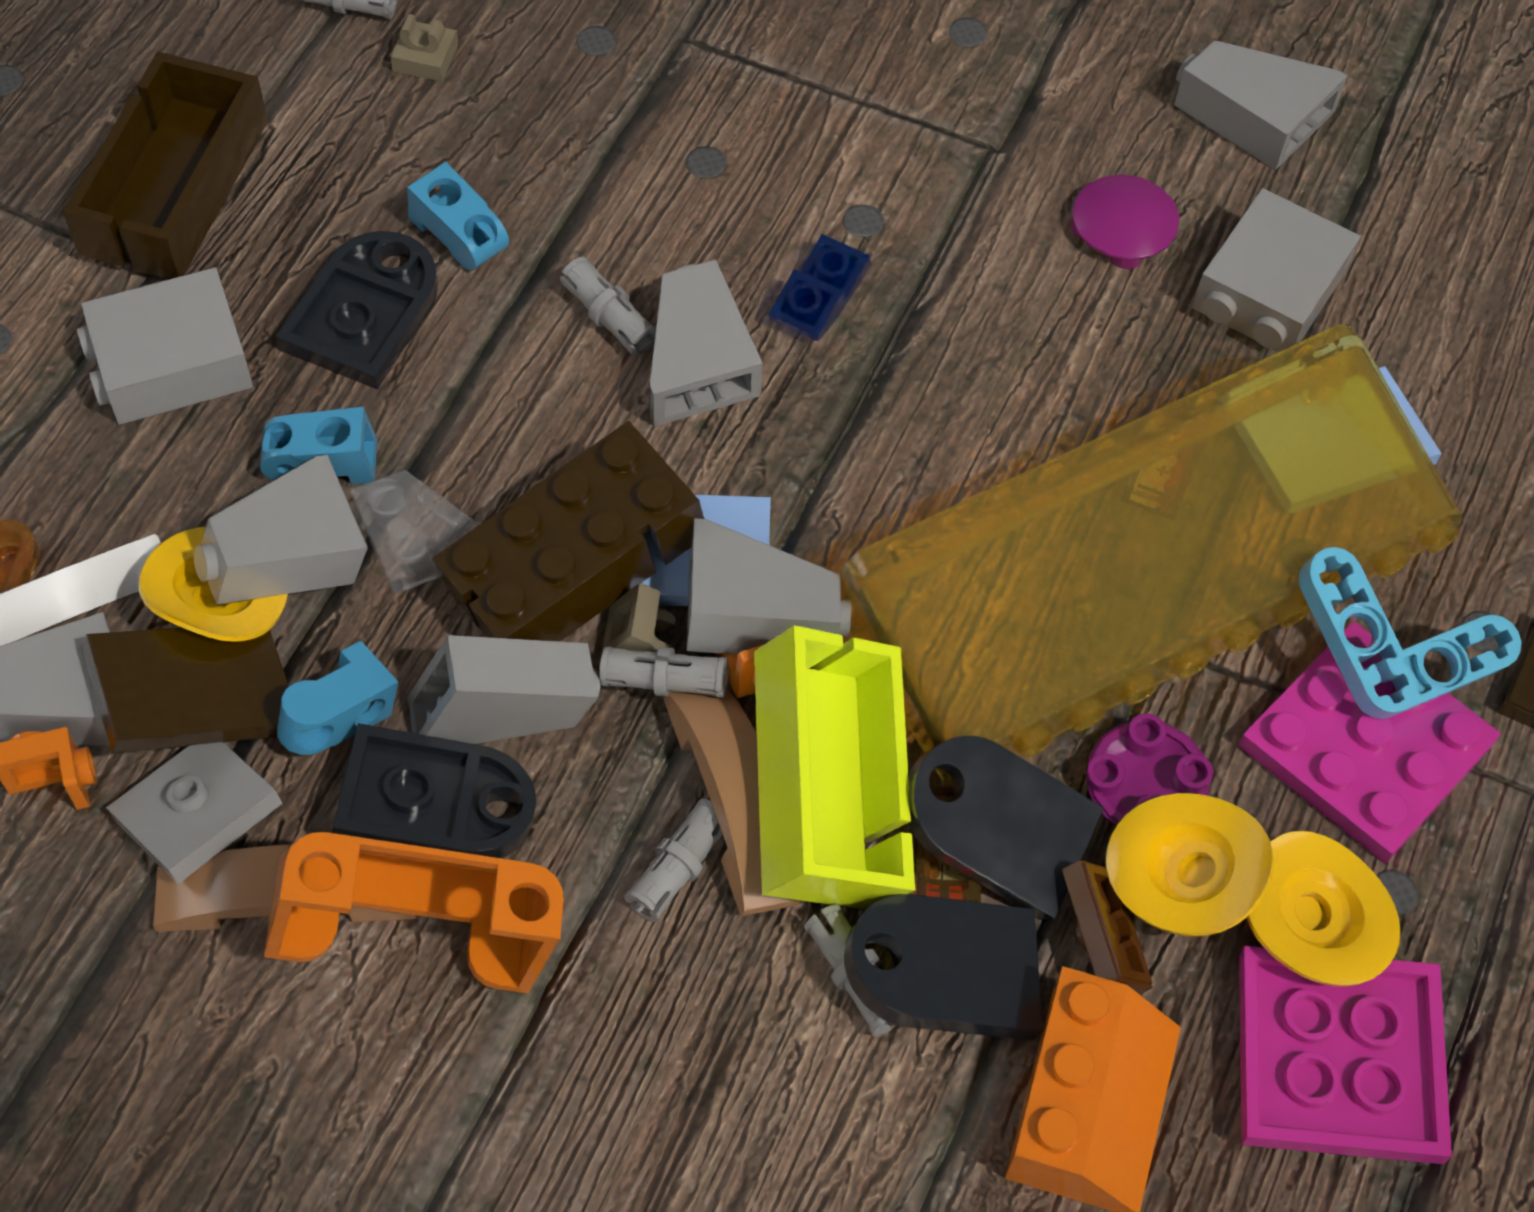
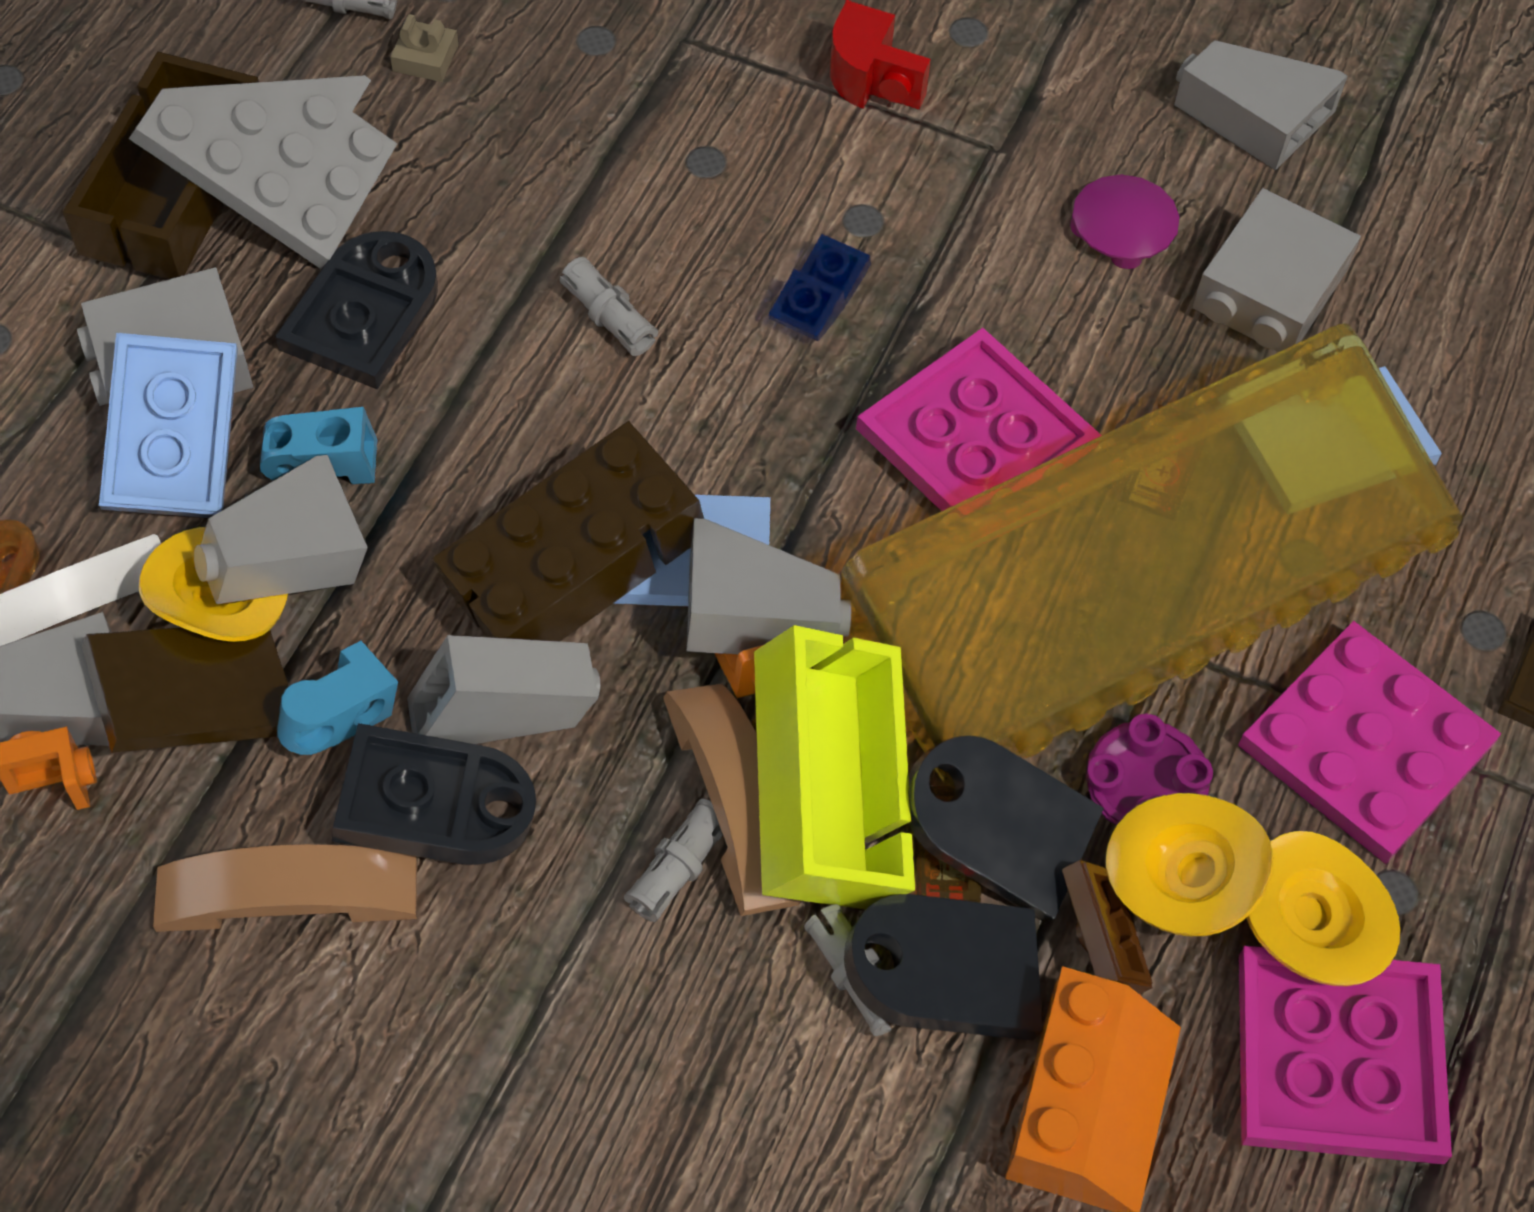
(168, 426): none -> light blue tile
(194, 807): light grey plate -> none
(274, 153): none -> light grey wing
(408, 527): clear wing -> none
(456, 217): dark azure leg -> none
(509, 903): orange windscreen -> none
(635, 618): dark tan tile -> none
(664, 671): light grey pin -> none
(700, 347): light grey slope -> none
(867, 63): none -> red brick
(971, 422): none -> dark pink plate
(1400, 666): medium azure beam -> none

